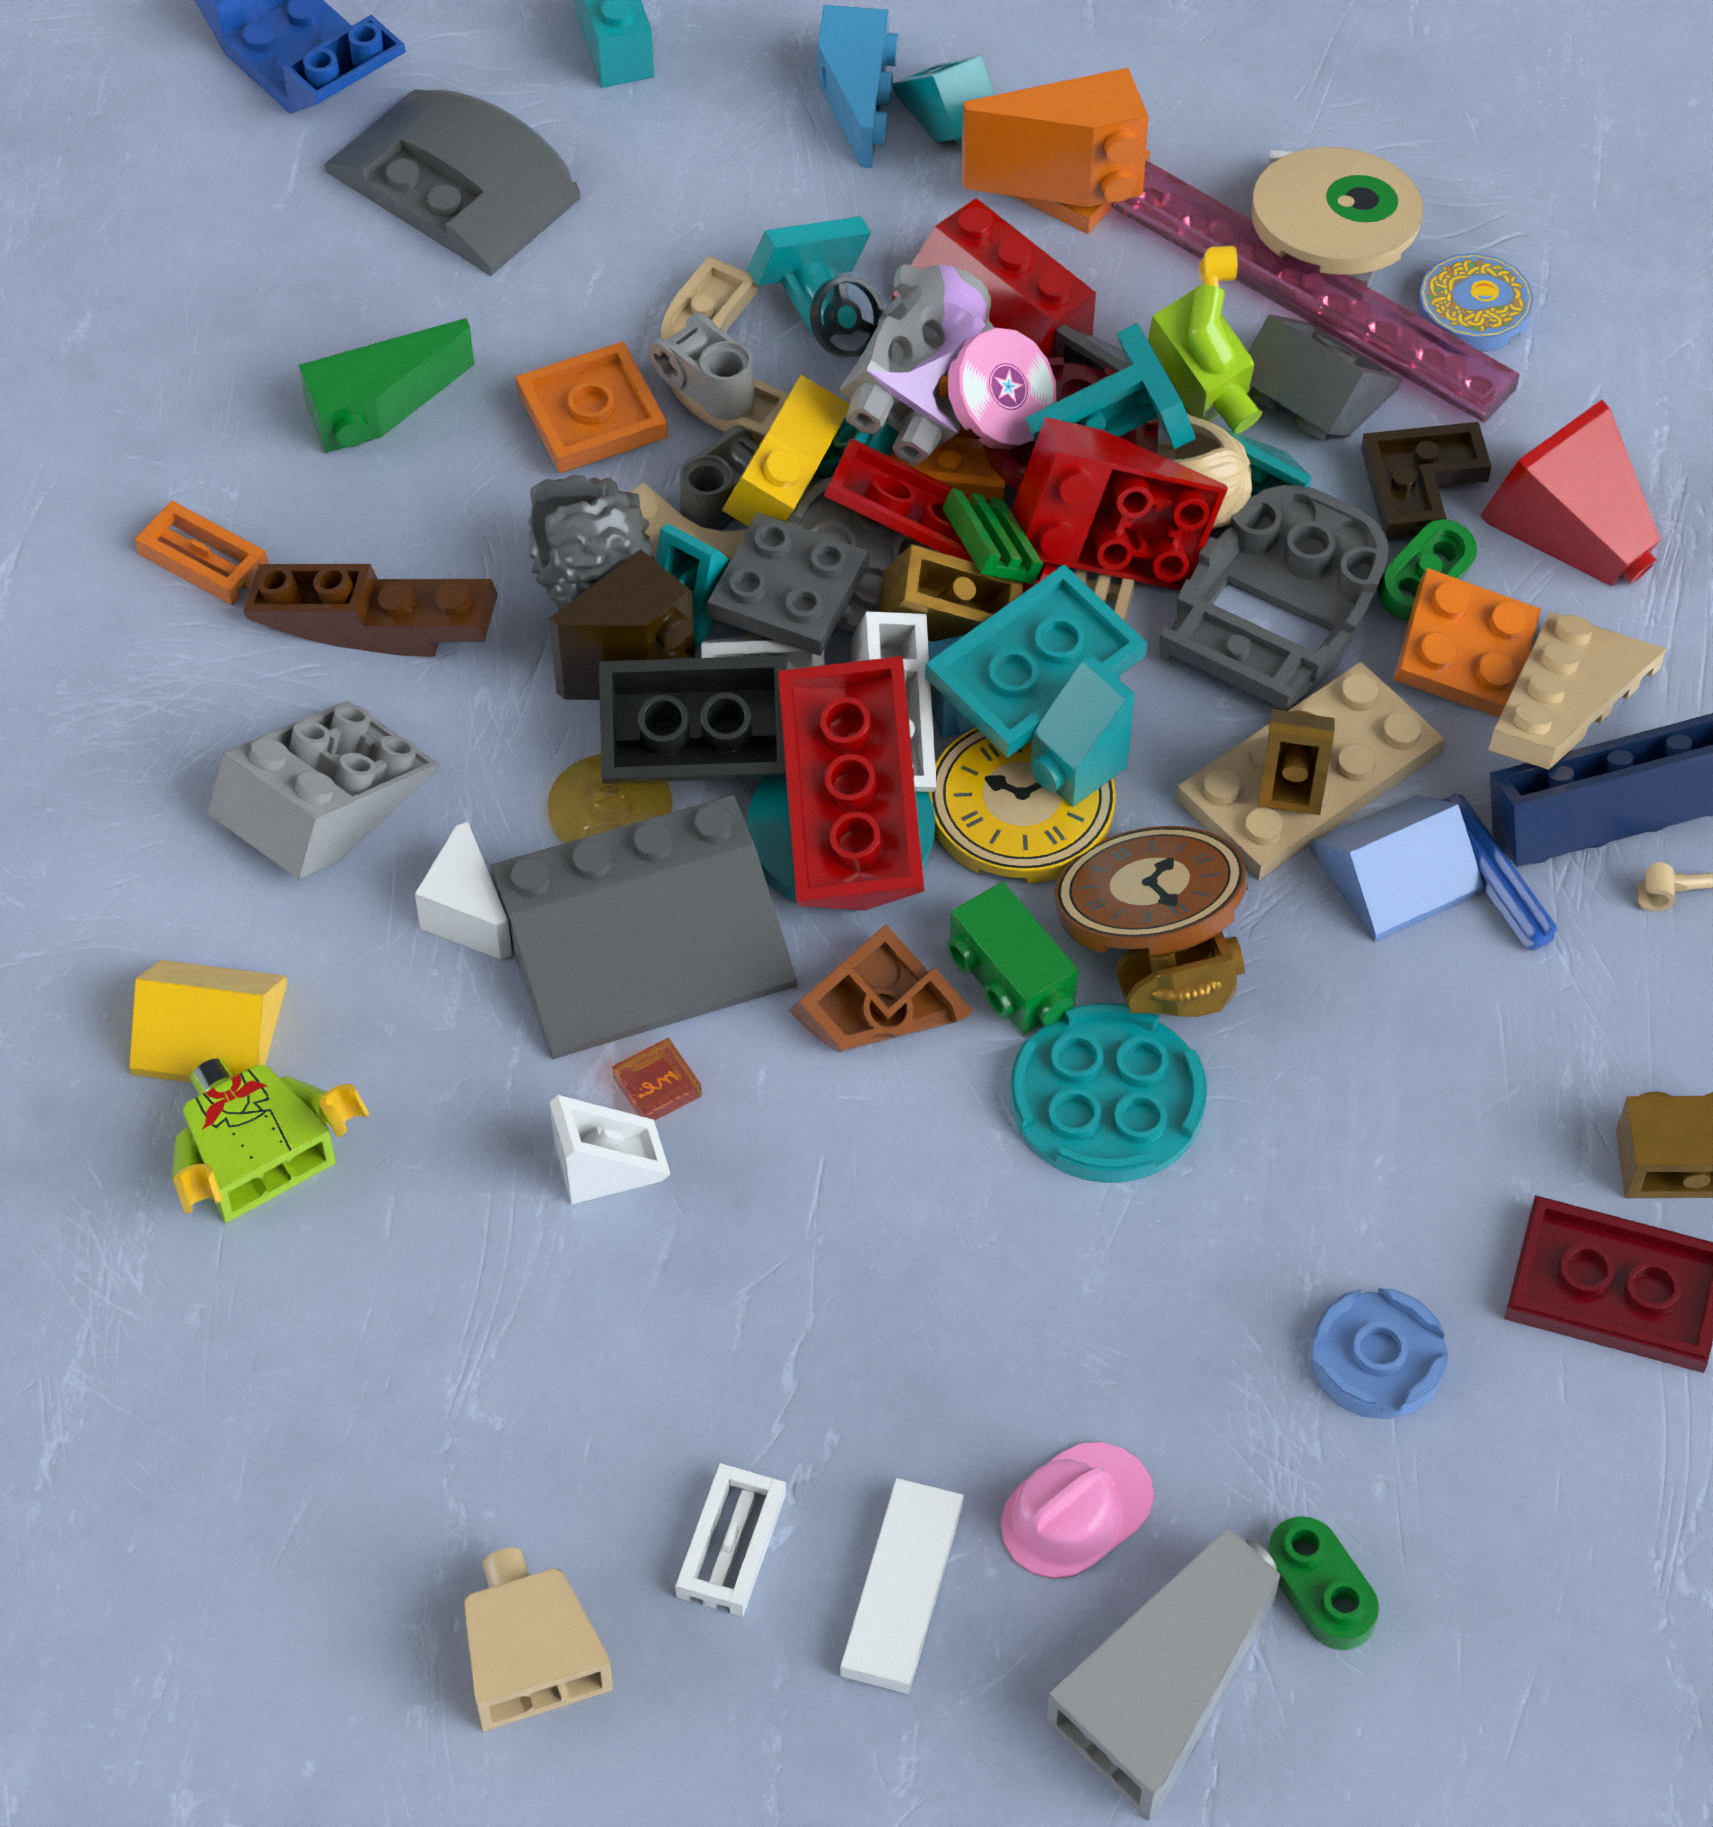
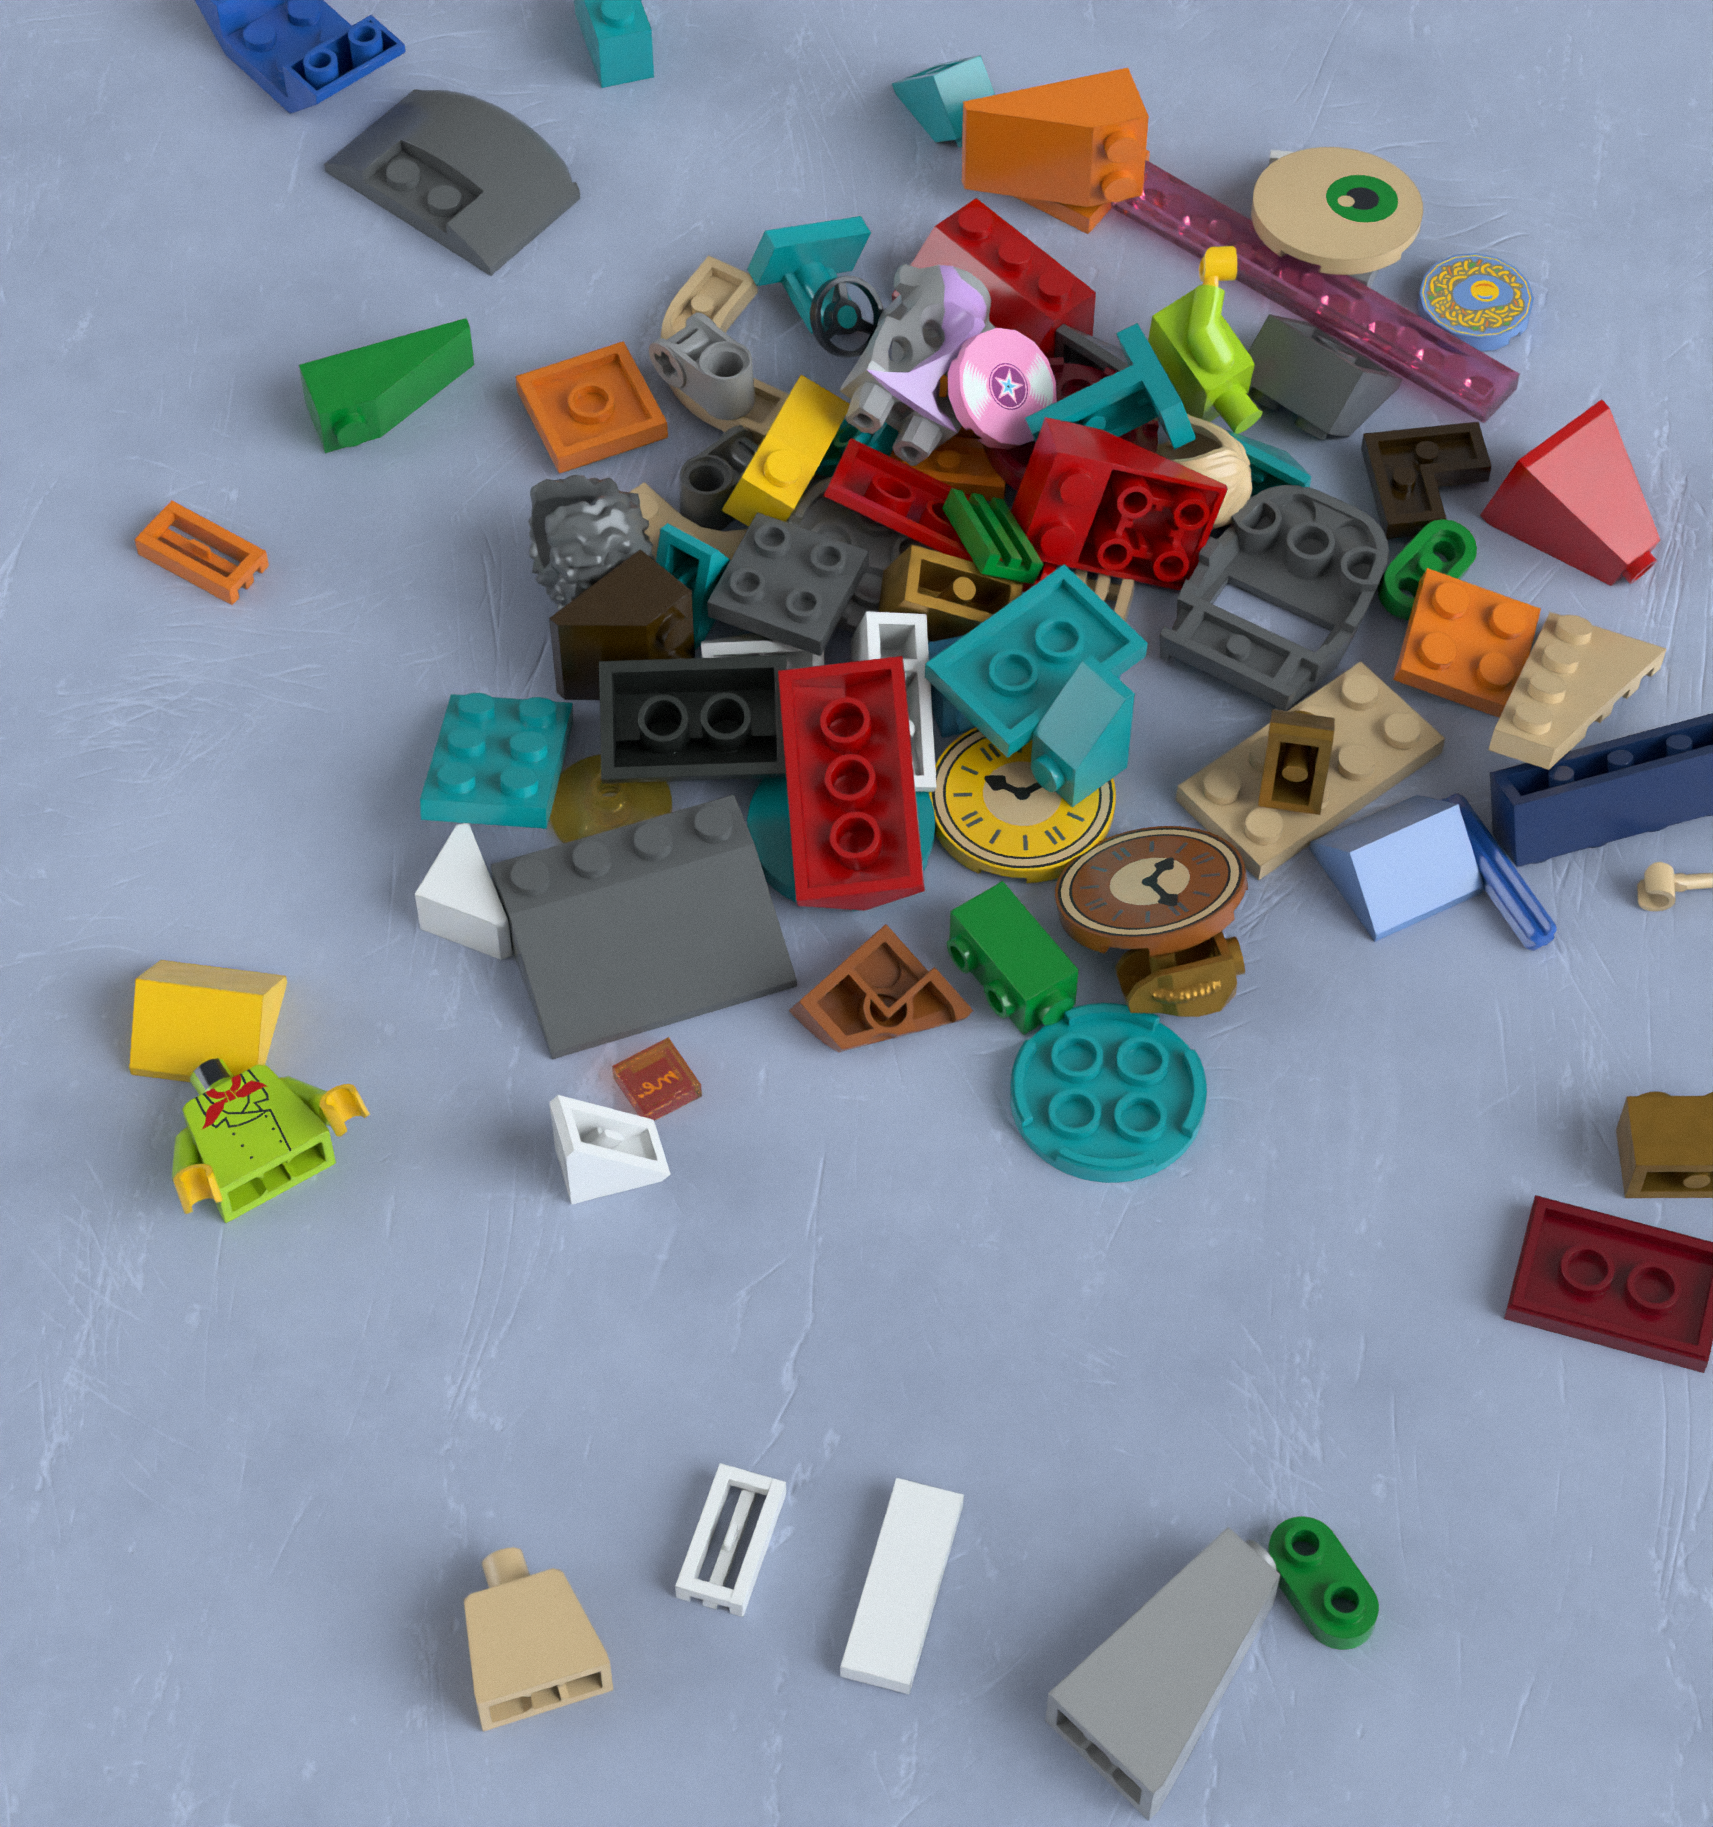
(316, 786): light grey slope -> none
(360, 612): reddish brown slope -> none
(497, 761): none -> teal plate
(852, 73): dark azure slope -> none
(1076, 1509): bright pink piece -> none
(1379, 1353): medium blue tile -> none

